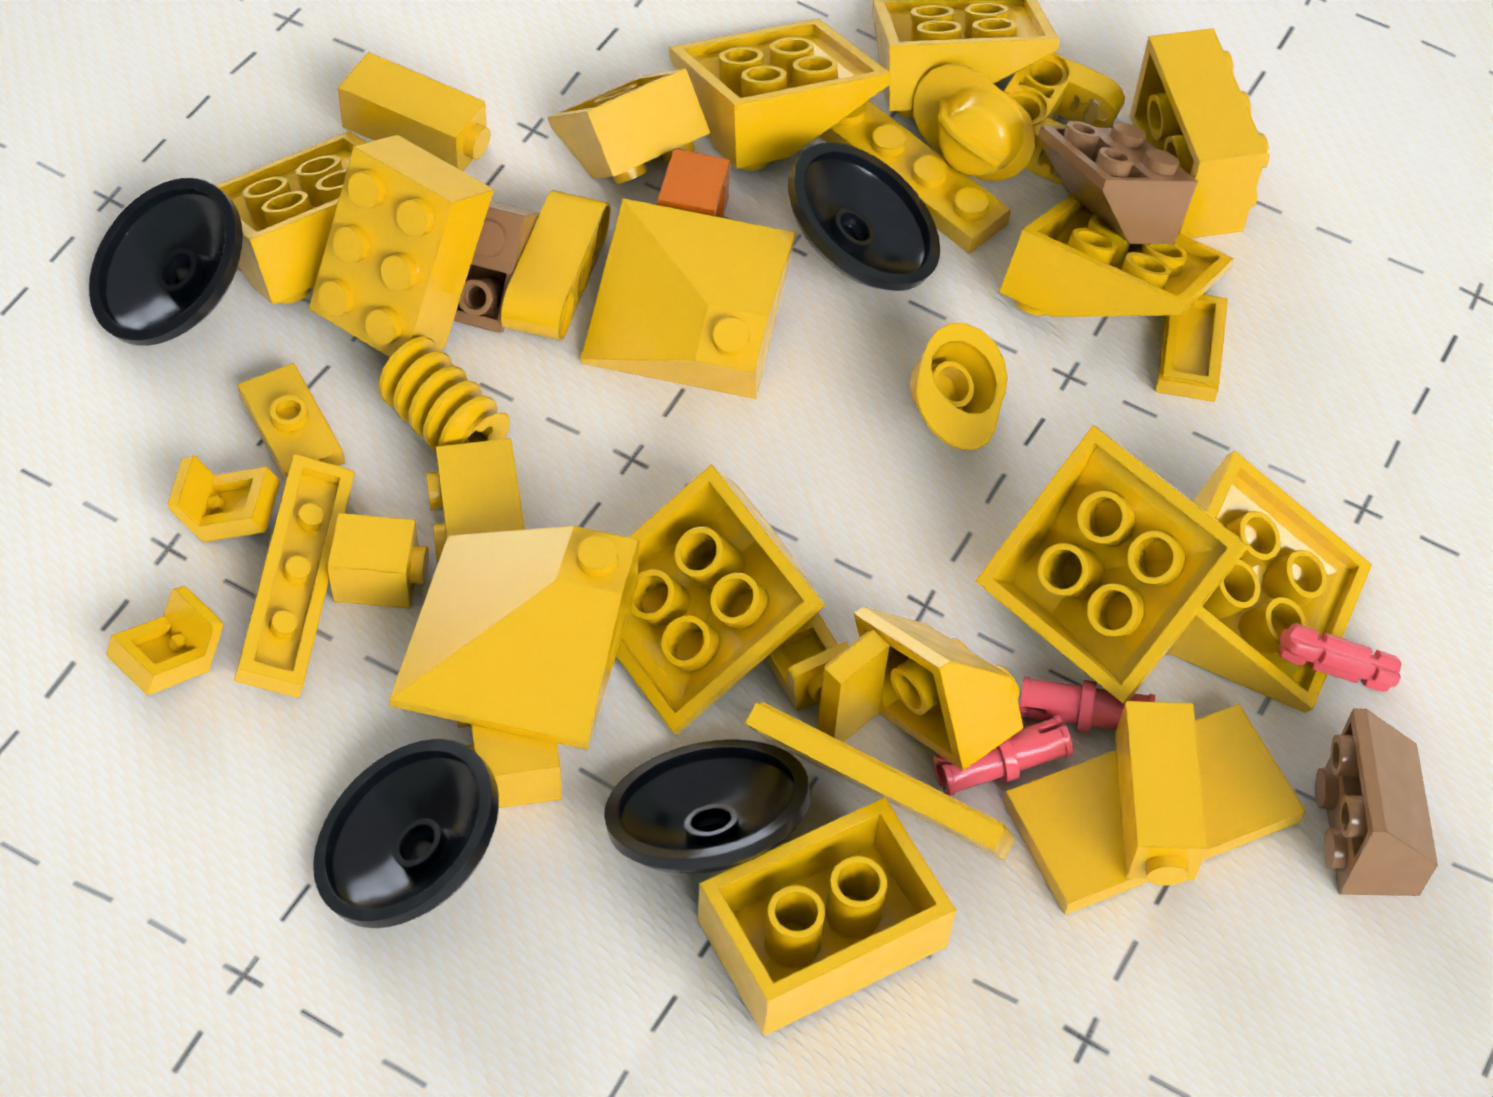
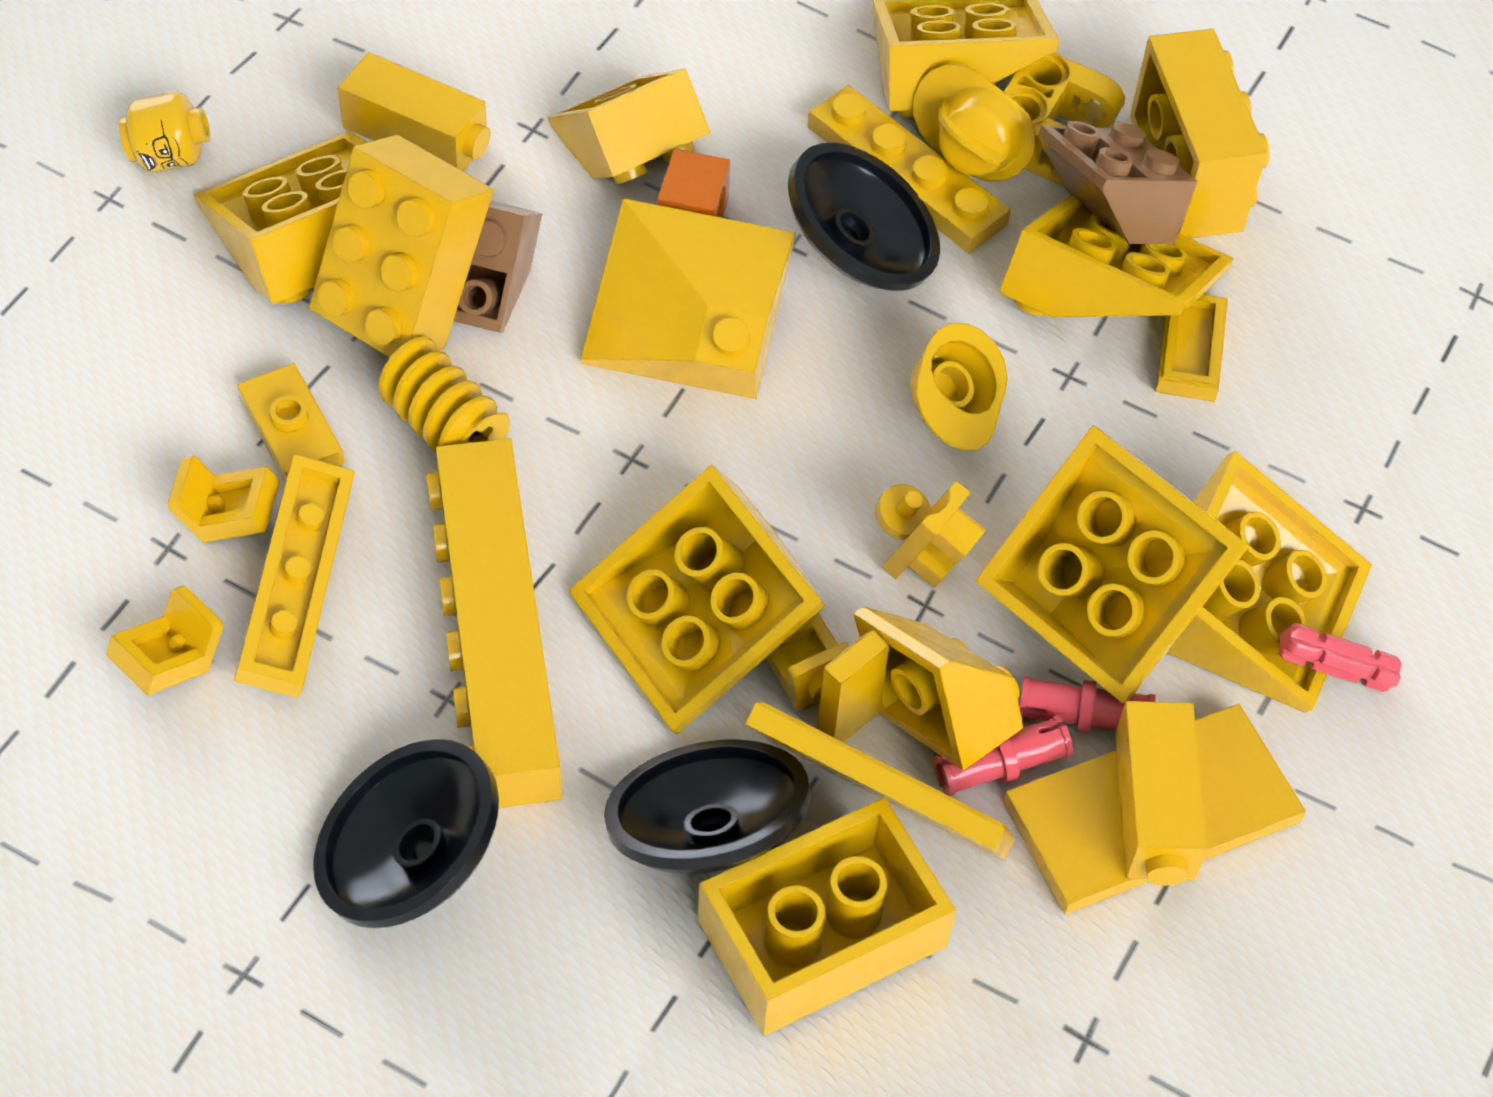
(164, 132): none -> yellow head
(166, 262): black dish -> none
(376, 560): yellow brick -> none
(521, 631): yellow slope -> none
(555, 265): yellow beam -> none
(776, 87): yellow slope -> none
(932, 536): none -> yellow hips
(1375, 810): medium nougat slope -> none

